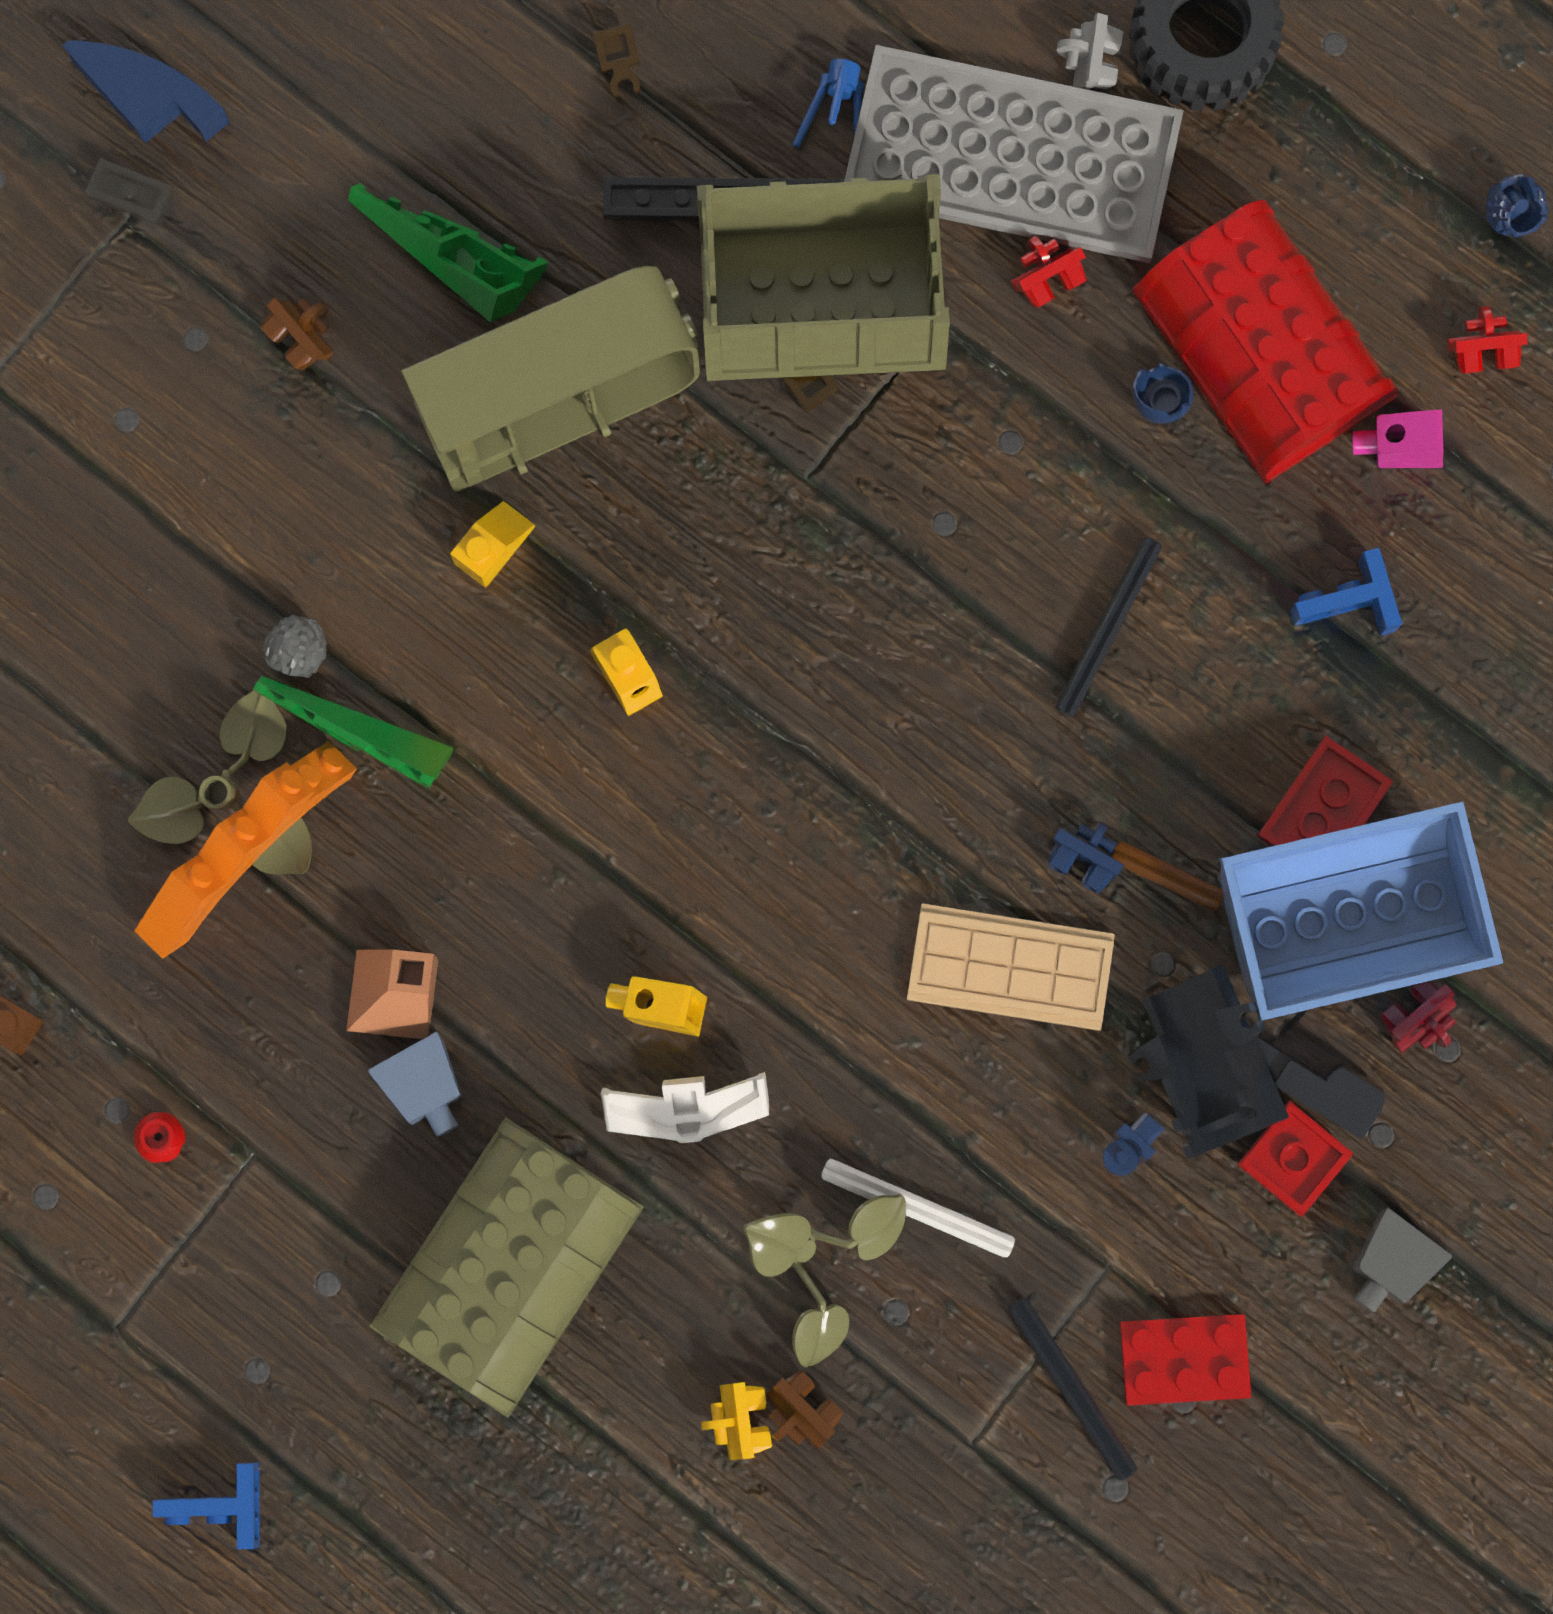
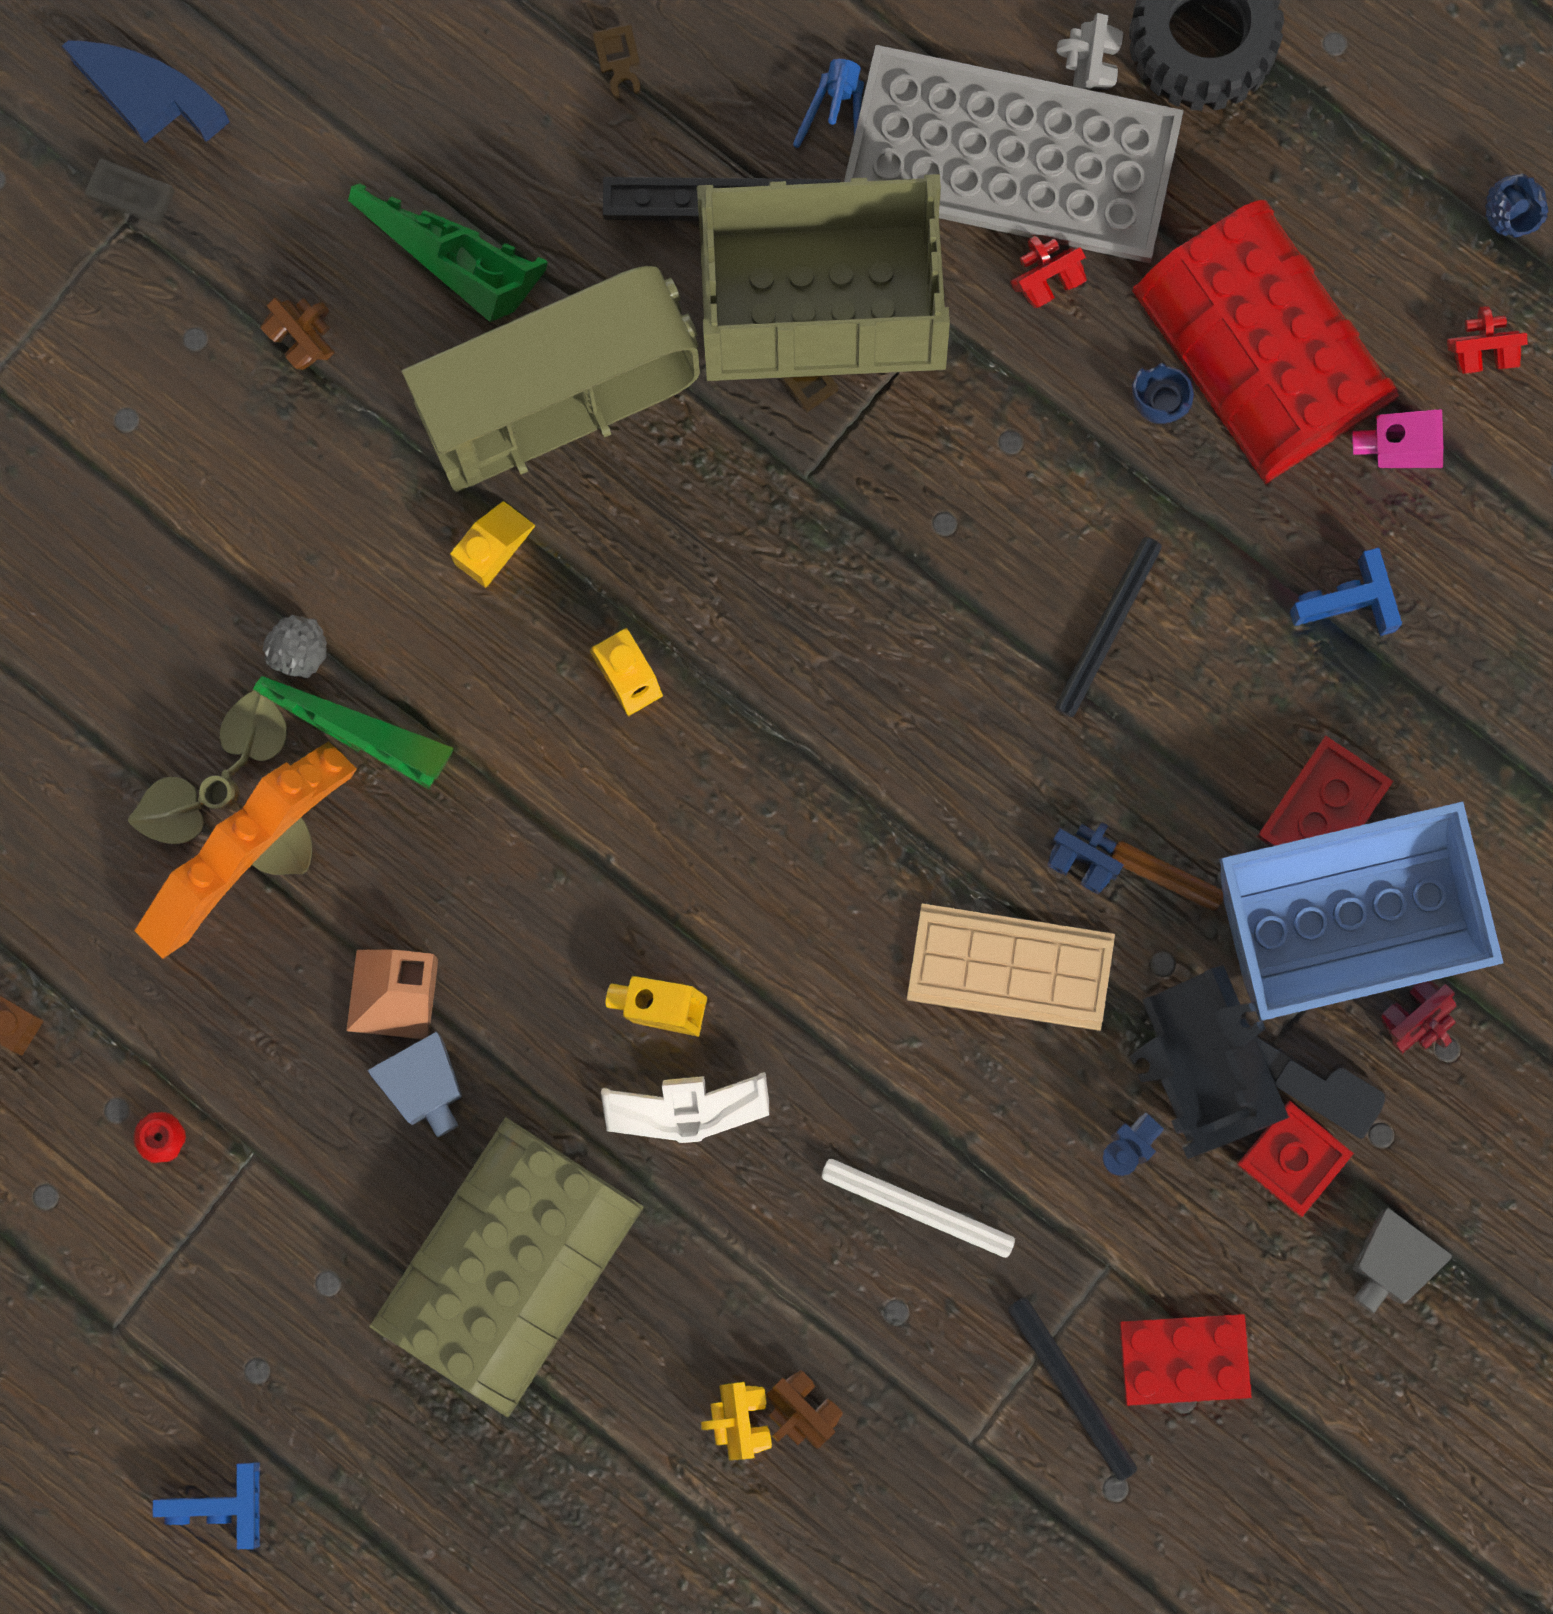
(789, 1239): olive plant -> none

